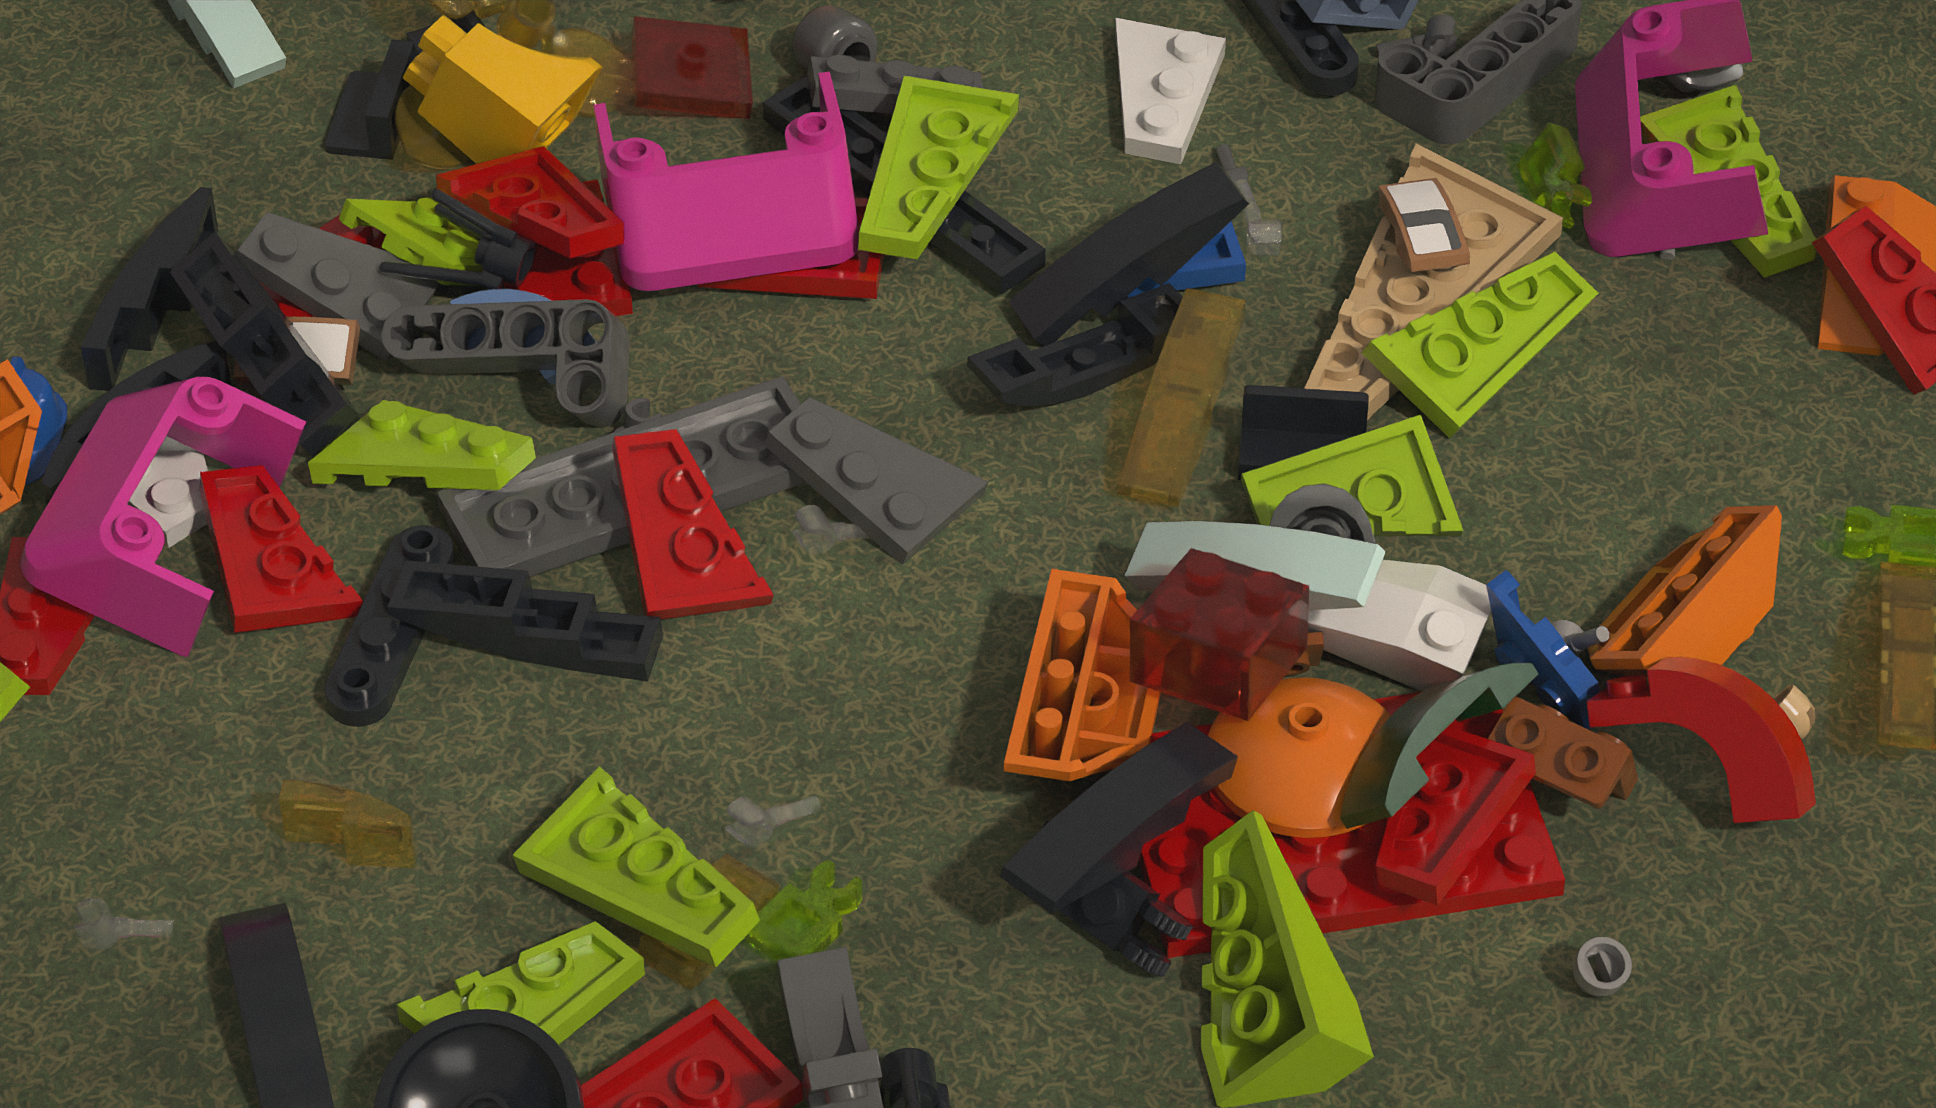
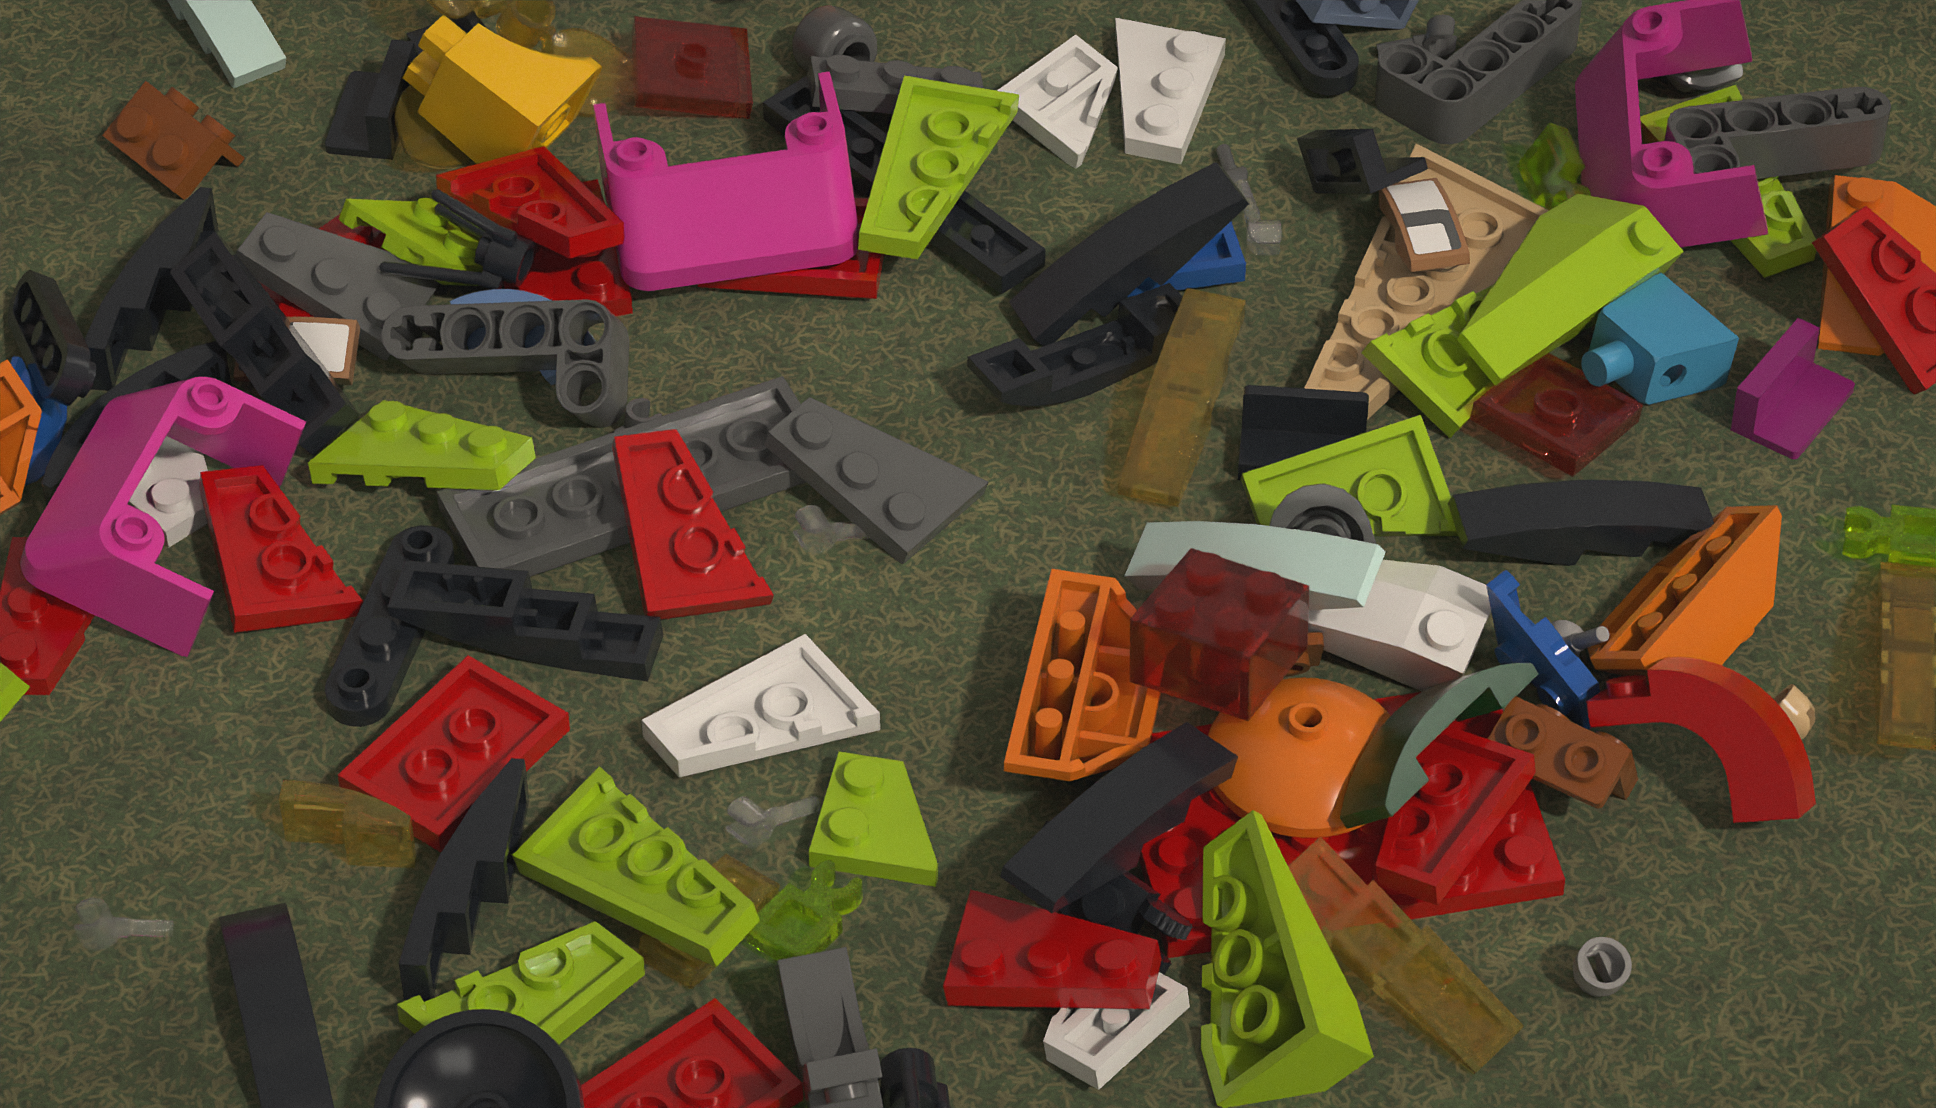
(50, 339): none -> black plate
(167, 139): none -> dark orange bracket
(454, 746): none -> red plate
(469, 871): none -> black slope
(760, 711): none -> white wing
(873, 823): none -> lime wing
(1046, 959): none -> red wing
(1064, 98): none -> white wing
(1103, 1040): none -> white wing
(1352, 162): none -> black panel
(1401, 962): none -> clear yellow slope
(1556, 413): none -> clear red plate
(1562, 279): none -> lime wedge
(1566, 517): none -> black slope
(1659, 344): none -> dark azure torso
(1785, 132): none -> dark grey beam
(1789, 395): none -> magenta panel

